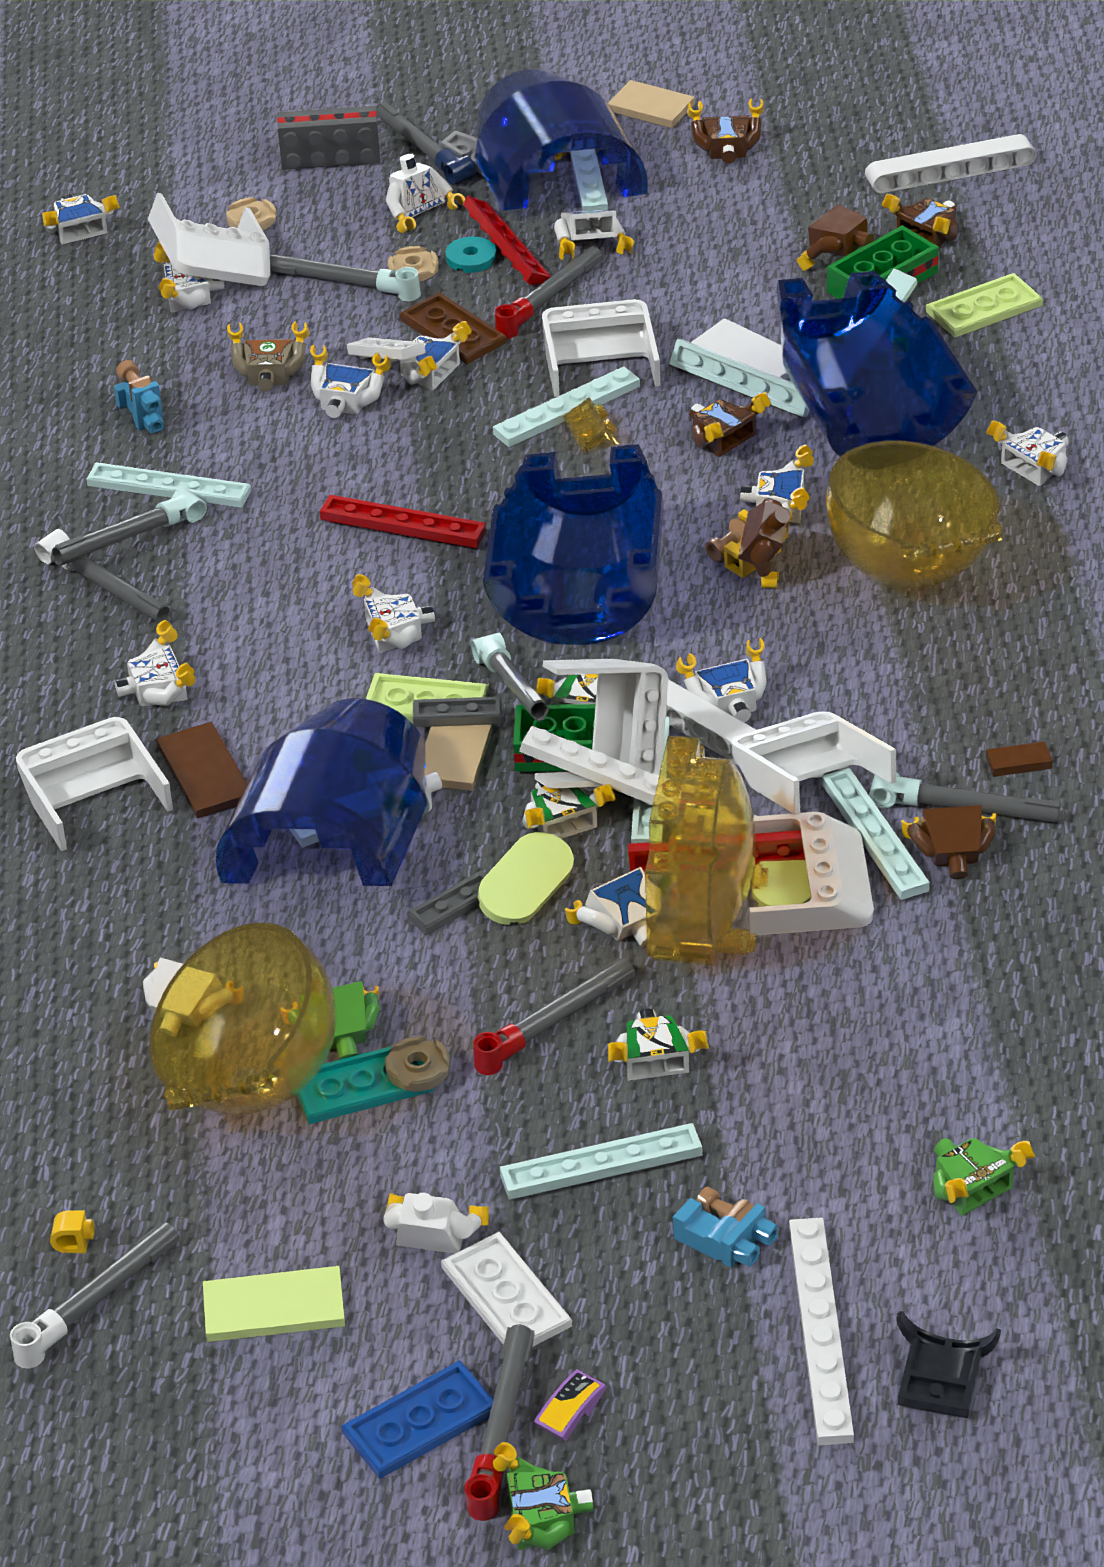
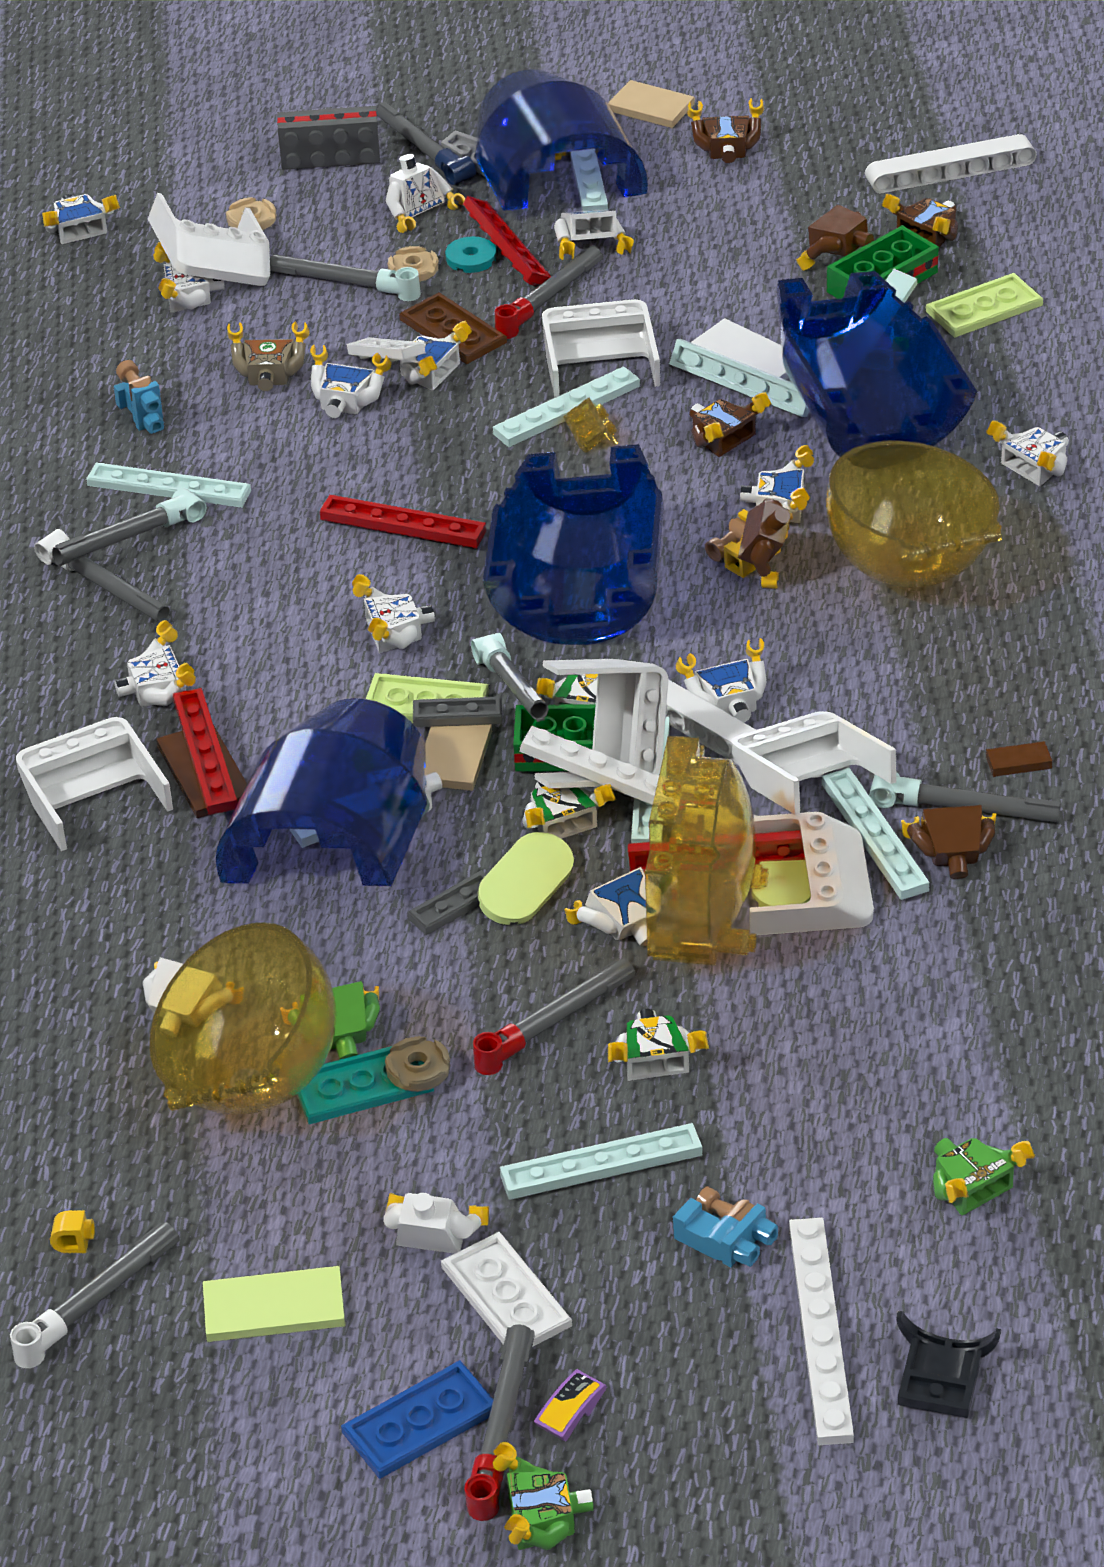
(205, 751): none -> red plate

